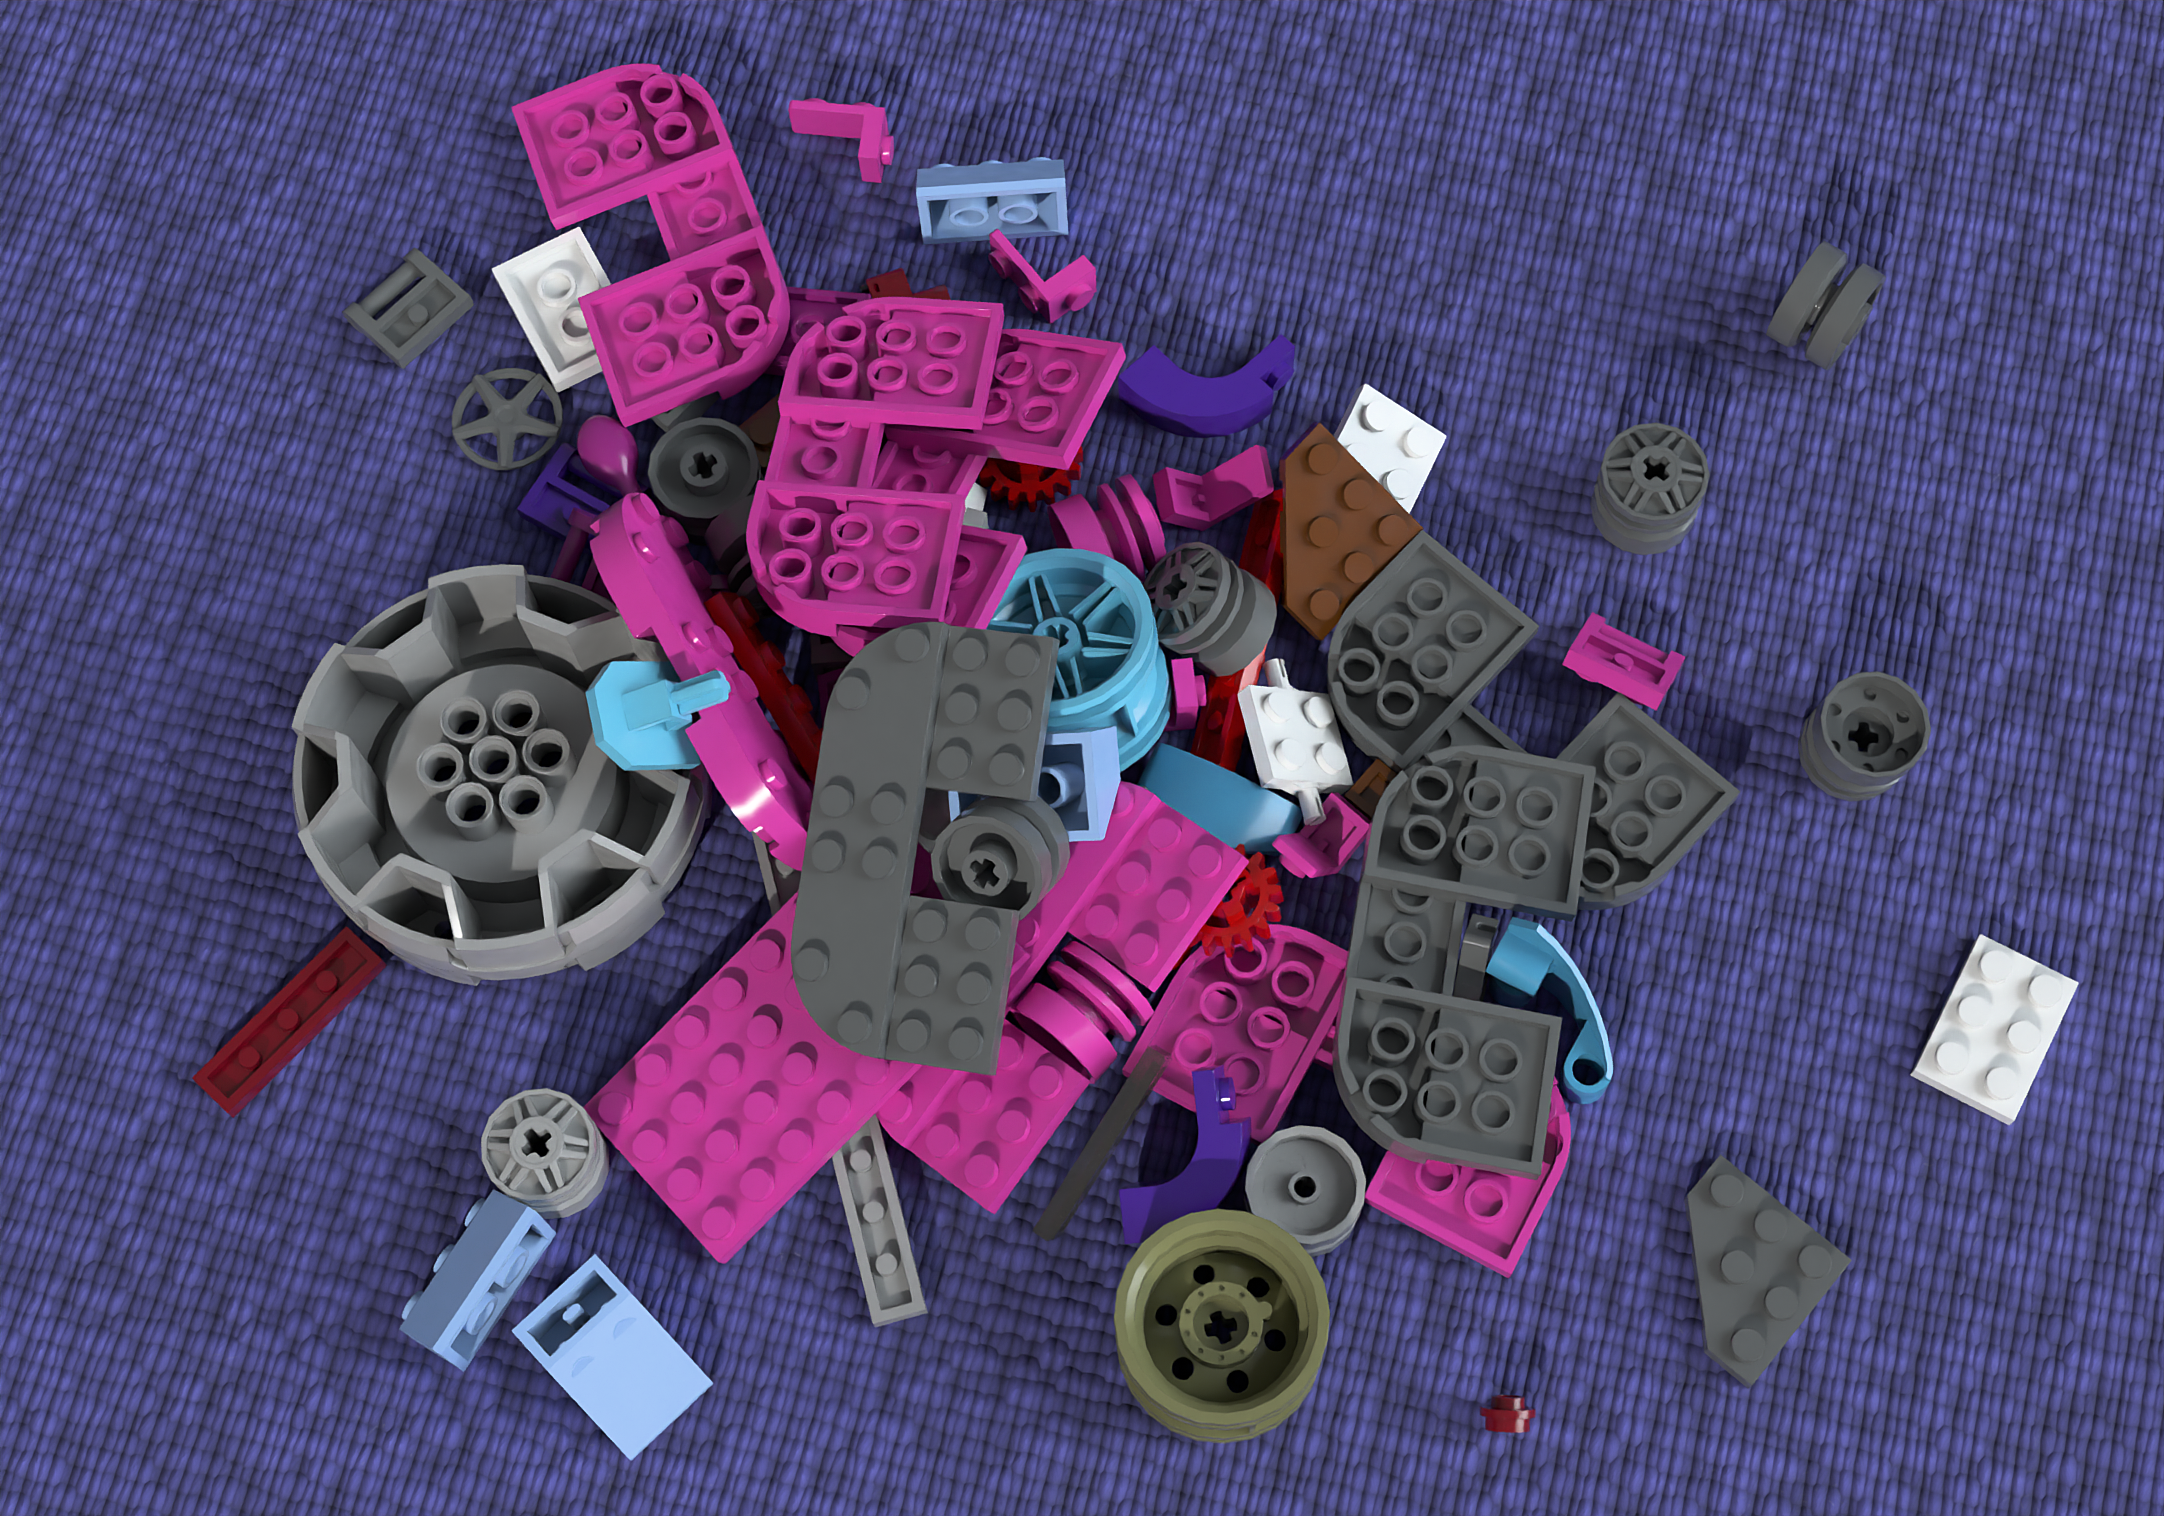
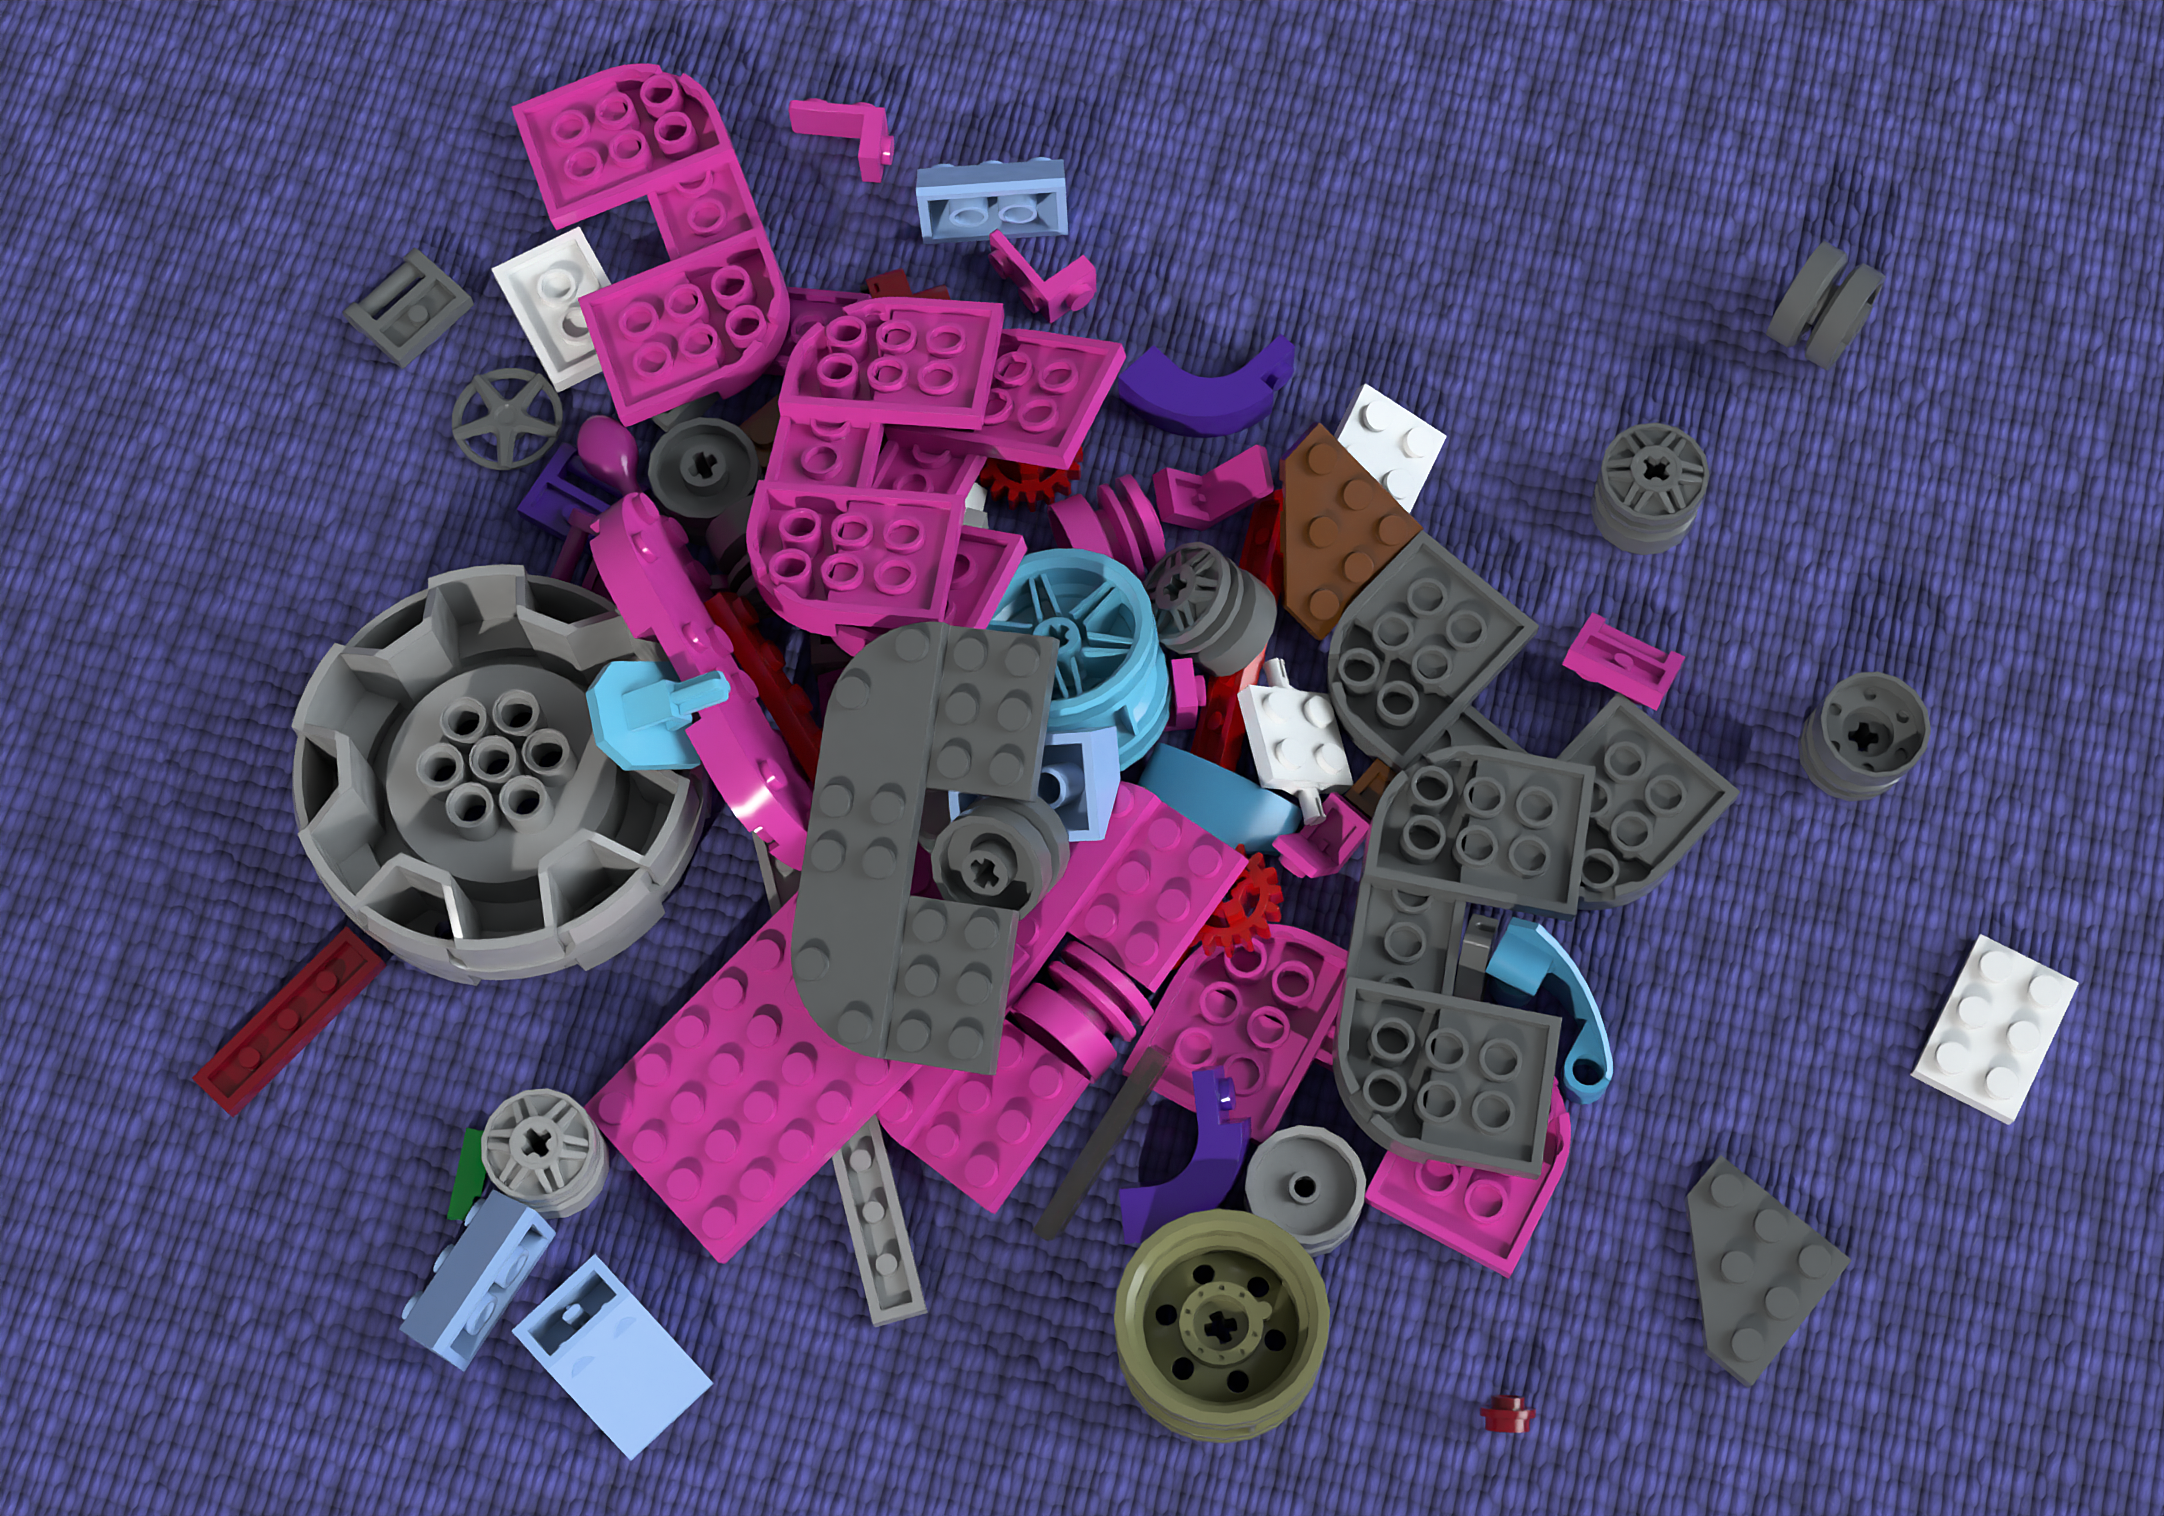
(469, 1176): none -> green piece

